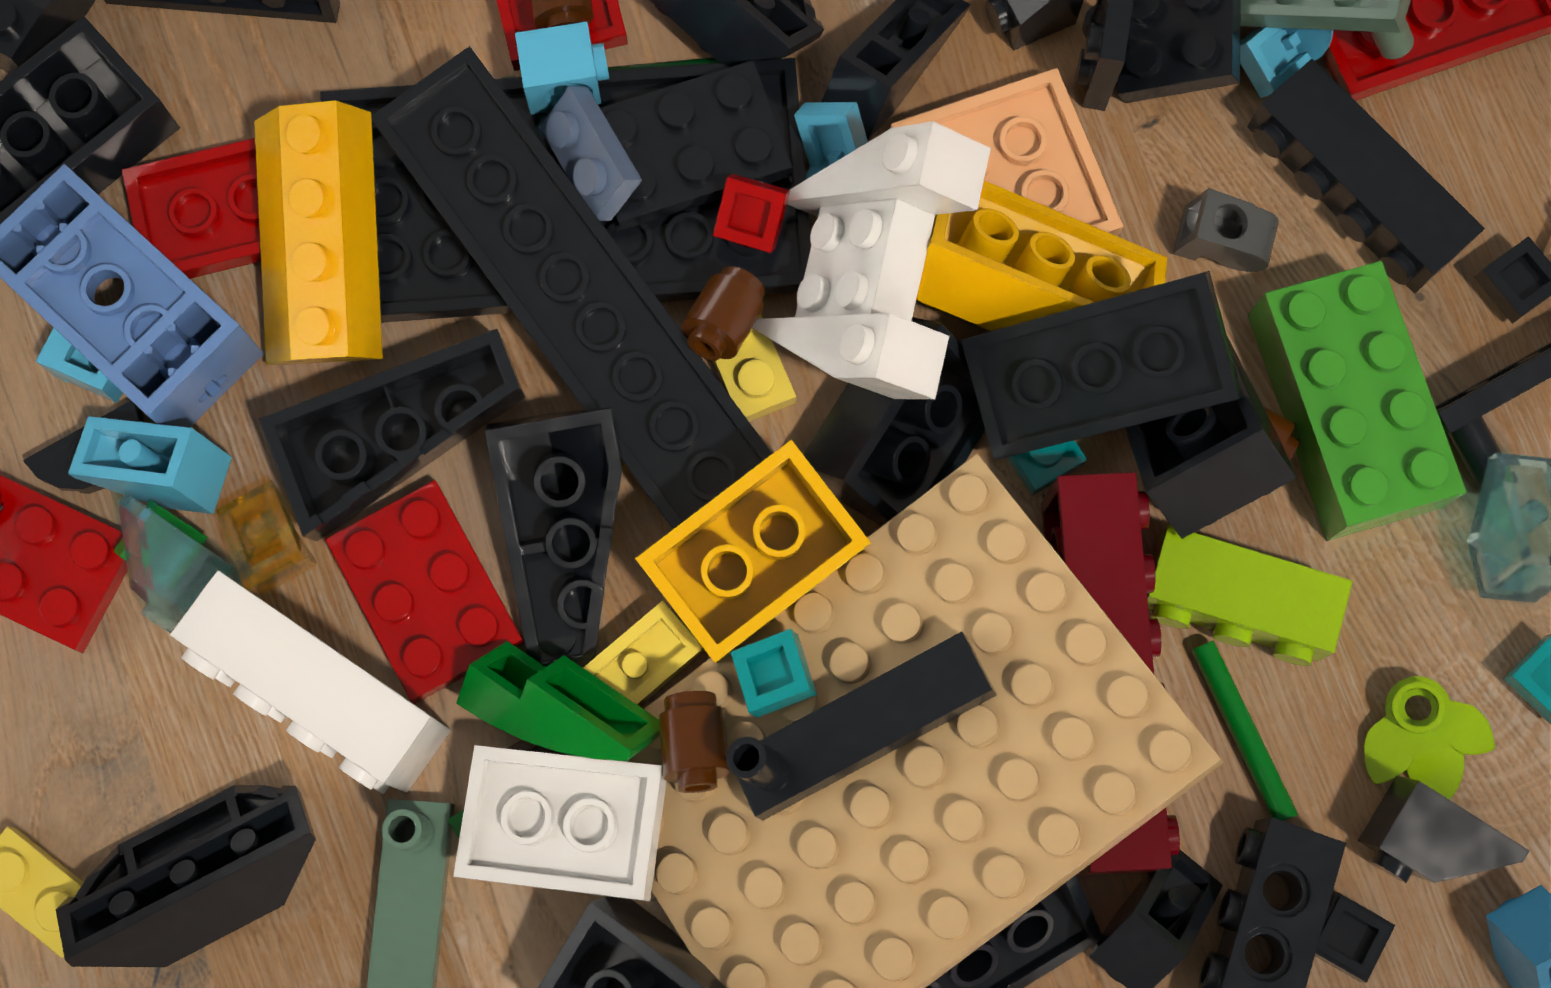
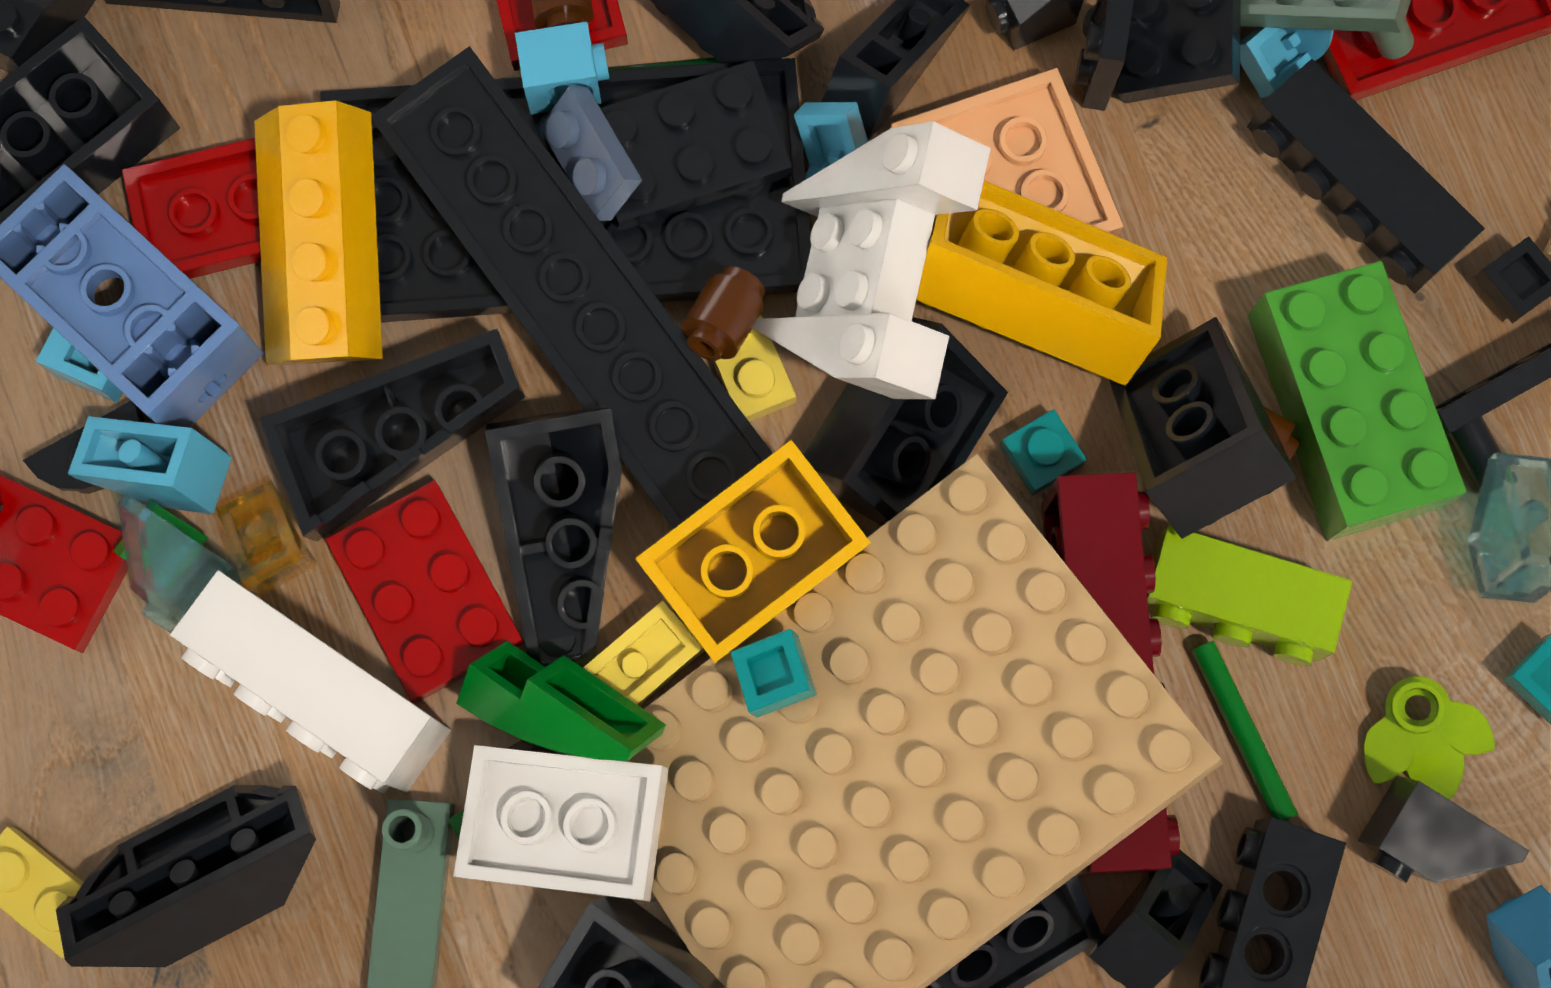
(693, 741): reddish brown brick -> none
(751, 213): red plate -> none
(859, 726): black piece -> none
(1102, 366): black plate -> none
(1227, 232): dark grey leg -> none
(1352, 937): black tile -> none

